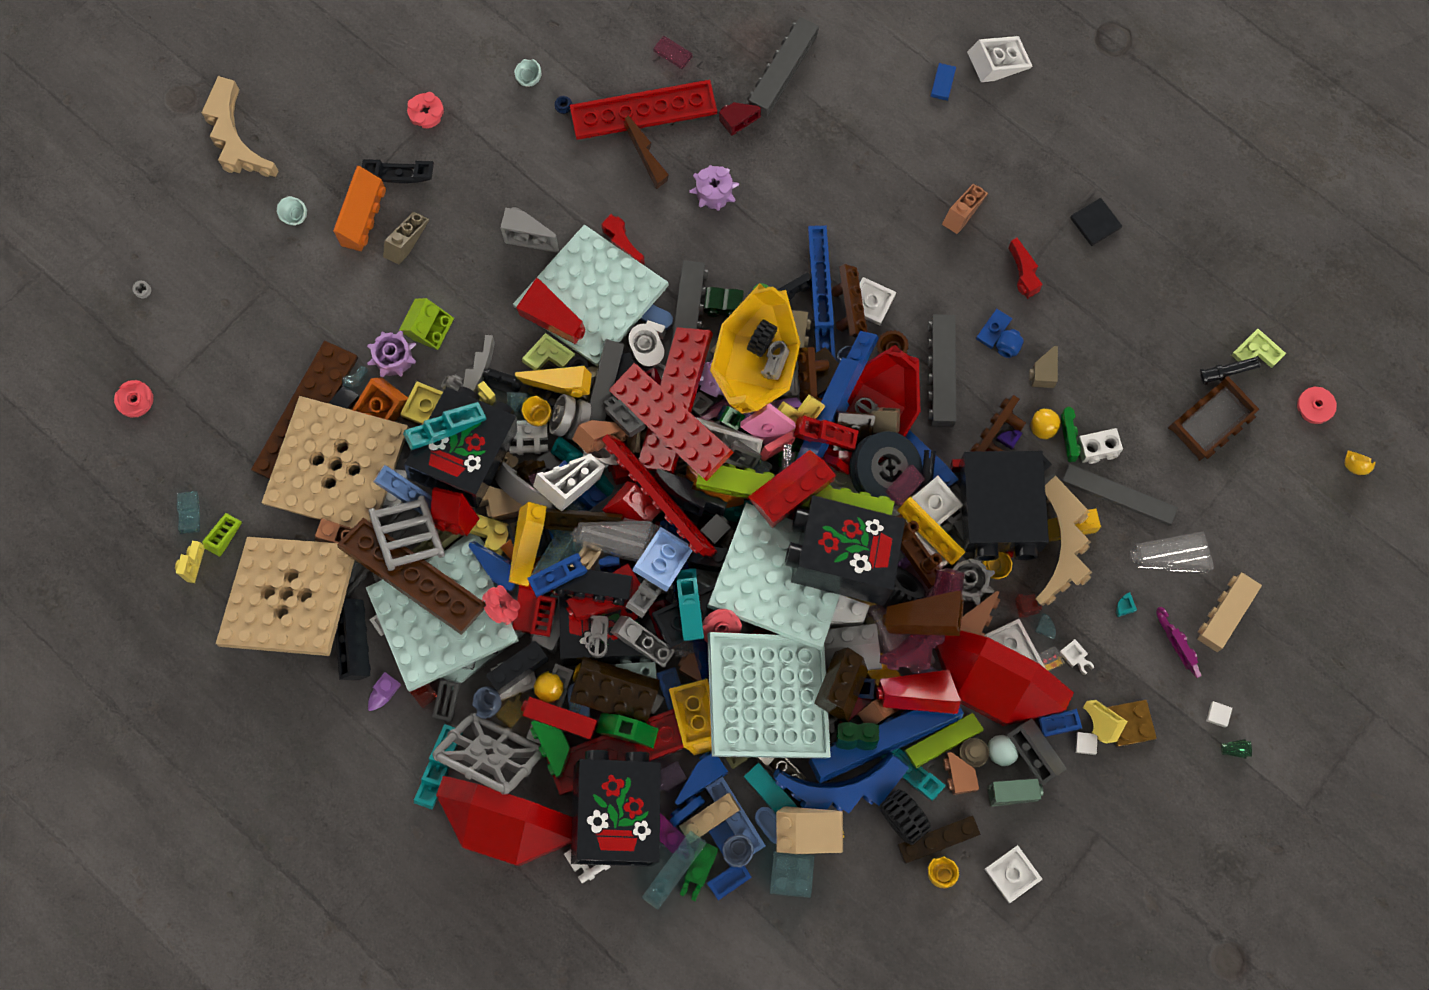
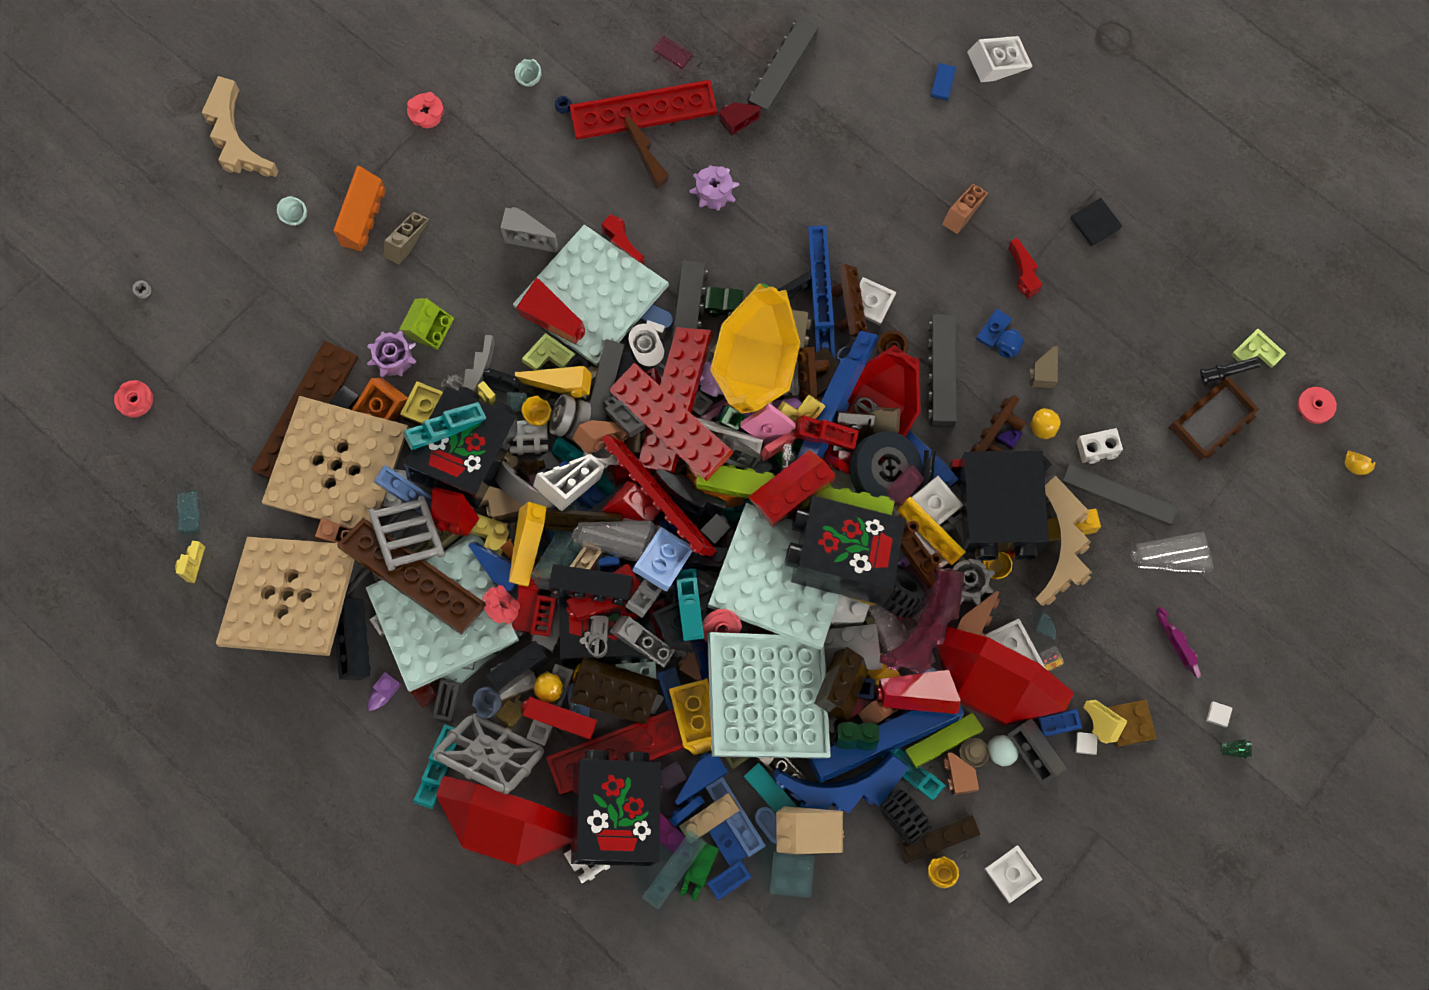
(226, 537): lime slope -> none
(355, 379): clear light blue arm -> none
(400, 173): black slope -> none
(553, 745): green slope -> none
(556, 575): blue plate -> none
(627, 729): green slope -> none
(738, 850): sand blue hair -> none
(762, 338): black tyre -> none
(775, 362): light grey piece -> none
(927, 616): reddish brown slope -> none
(1014, 792): sand green slope -> none
(1027, 605): clear red panel -> none
(1070, 433): green hinge -> none
(1075, 654): white plate -> none
(1125, 605): teal tile -> none
(1228, 612): tan brick -> none

